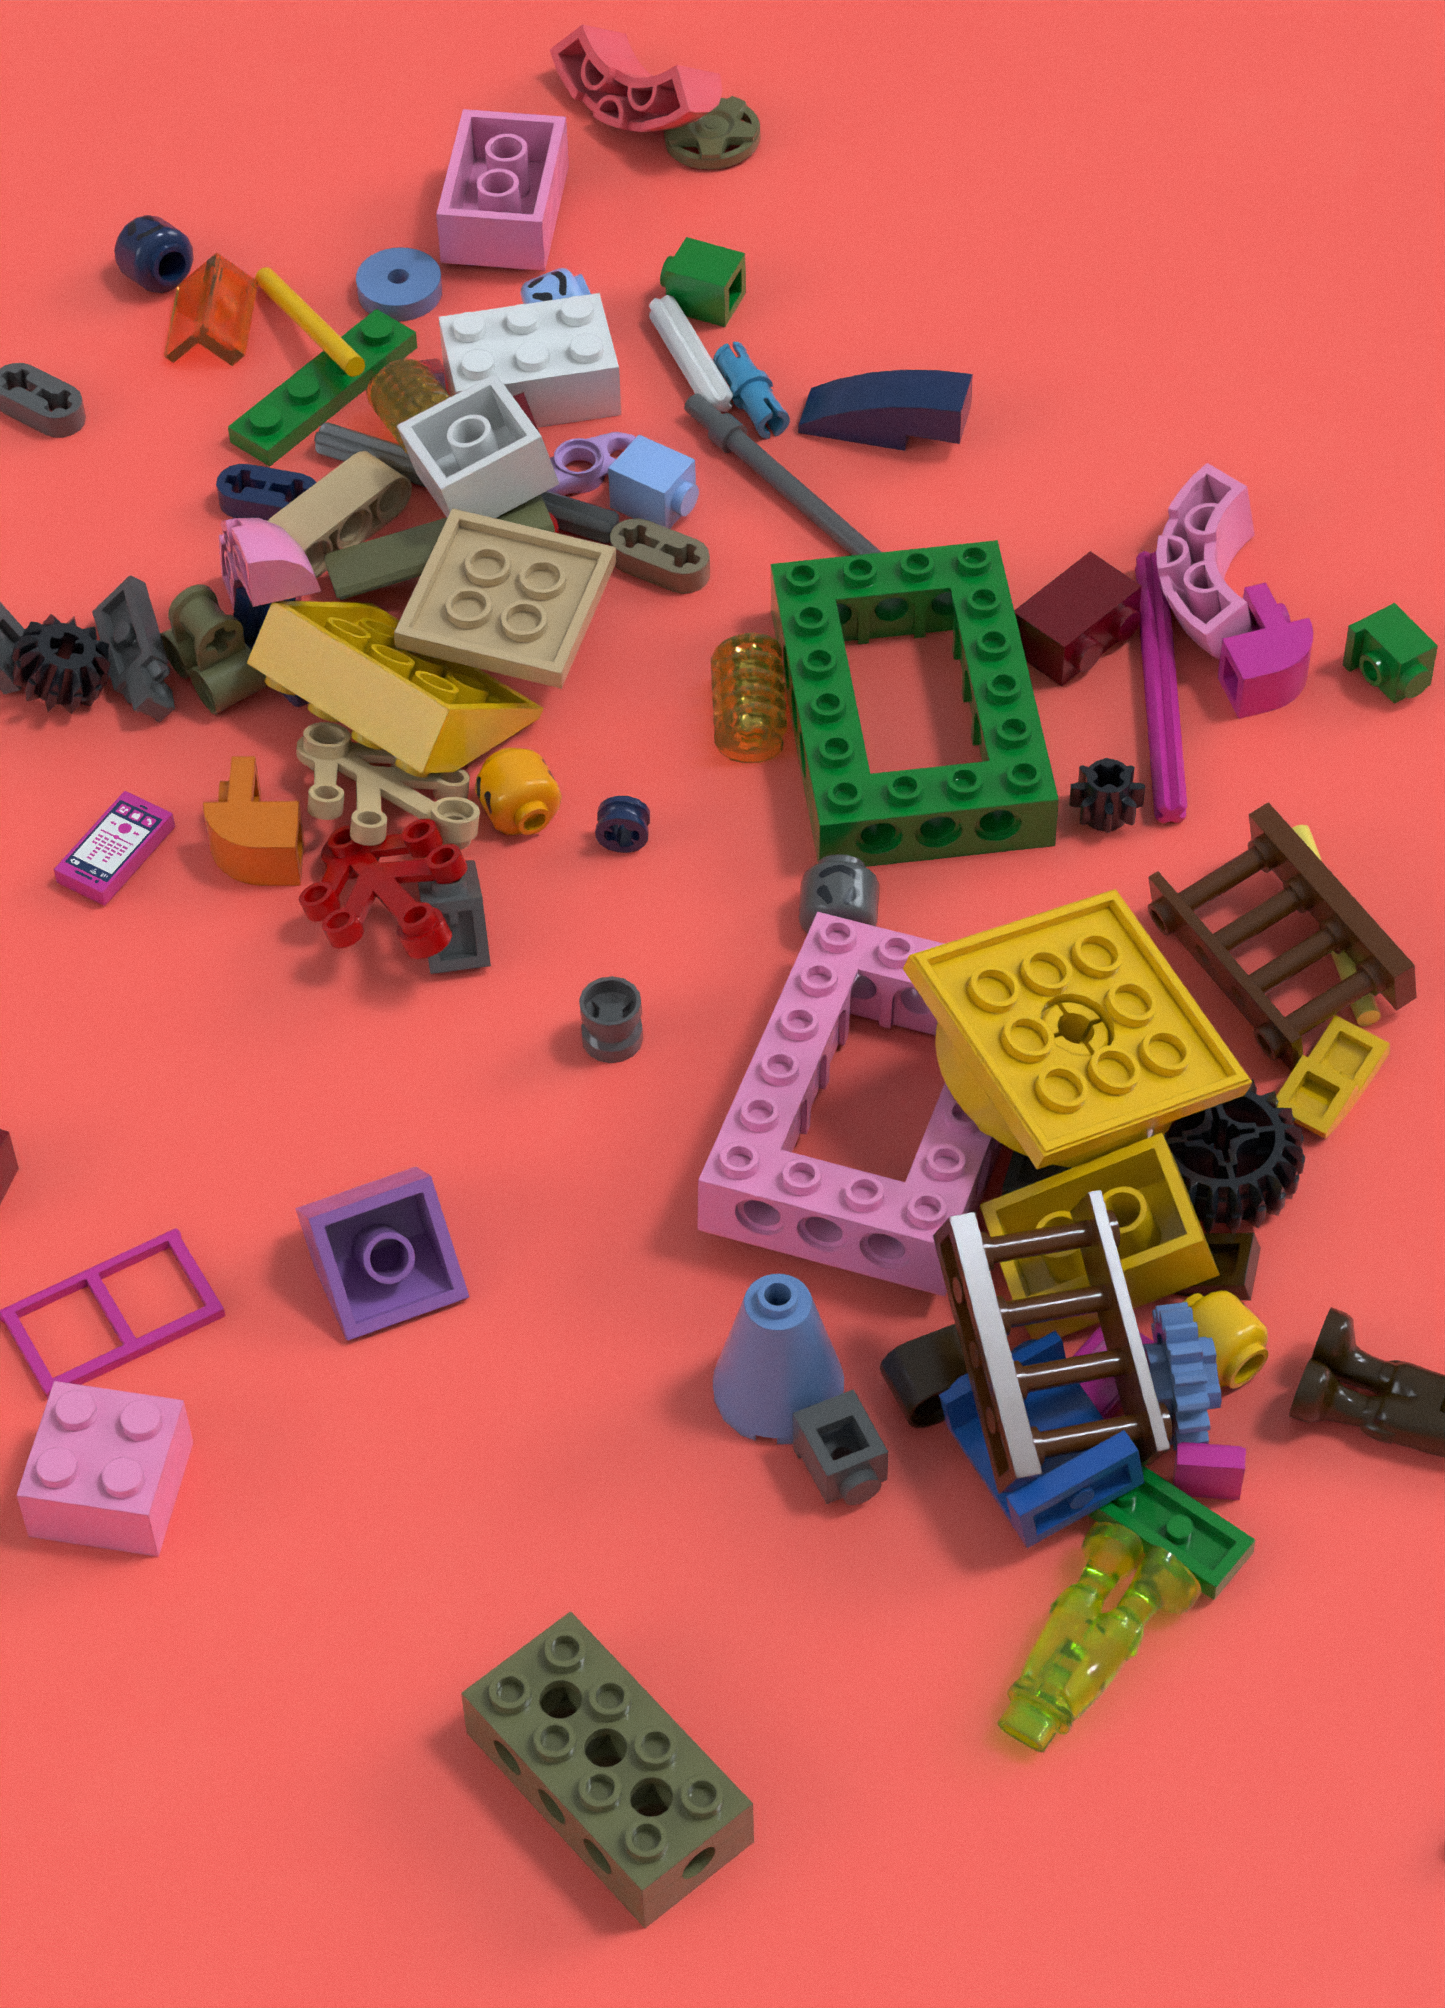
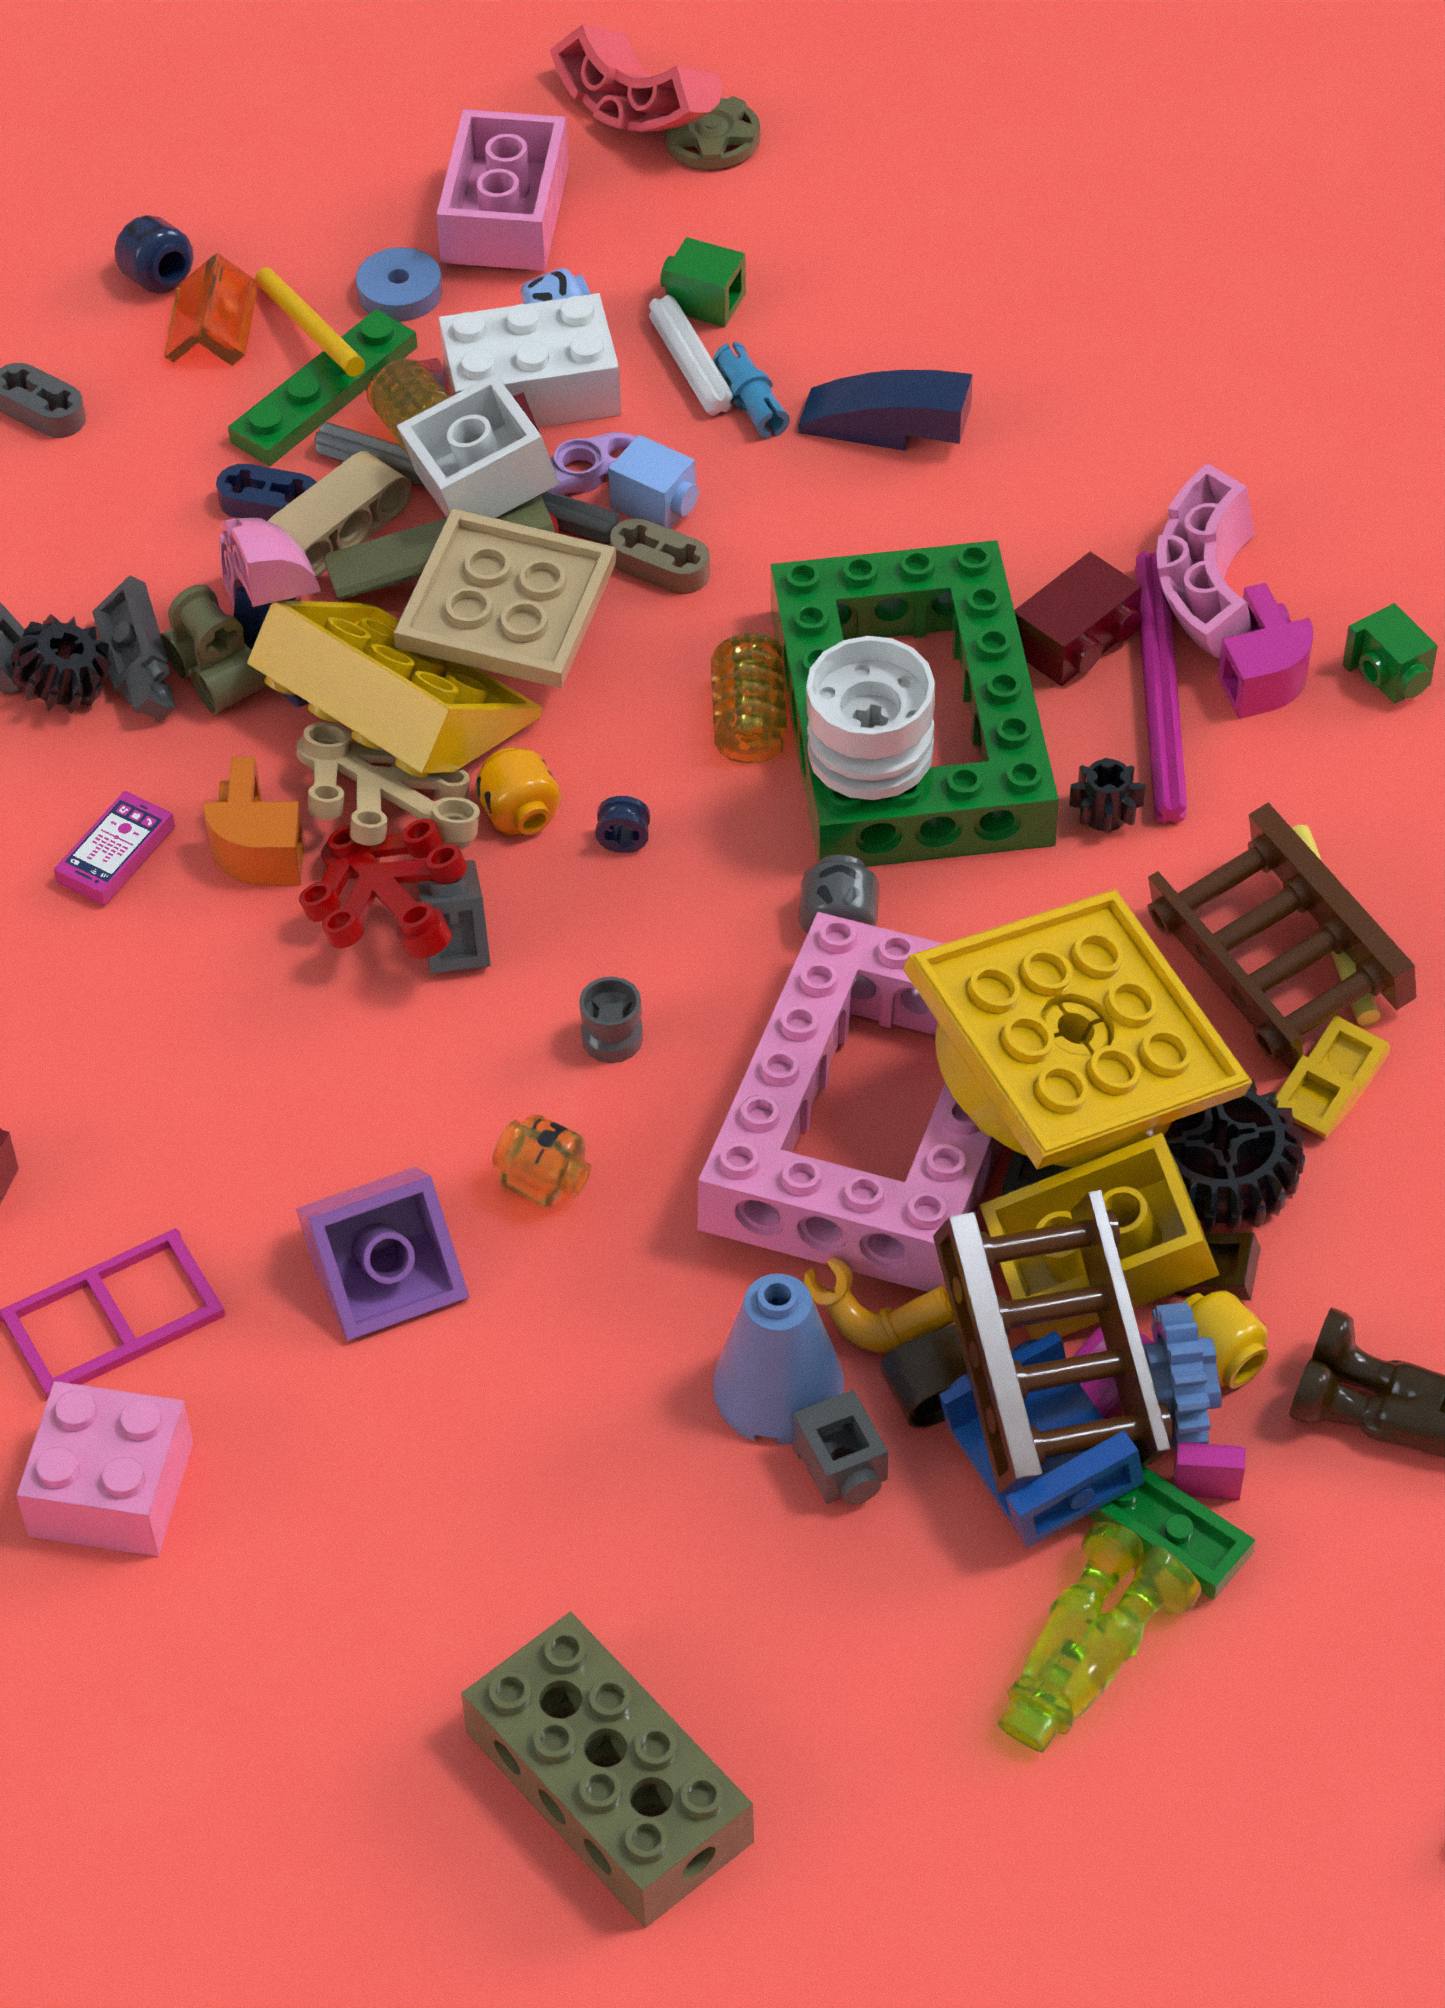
(541, 1160): none -> head
(732, 436): dark grey bar -> none
(870, 717): none -> white wheel
(881, 1330): none -> light orange piece

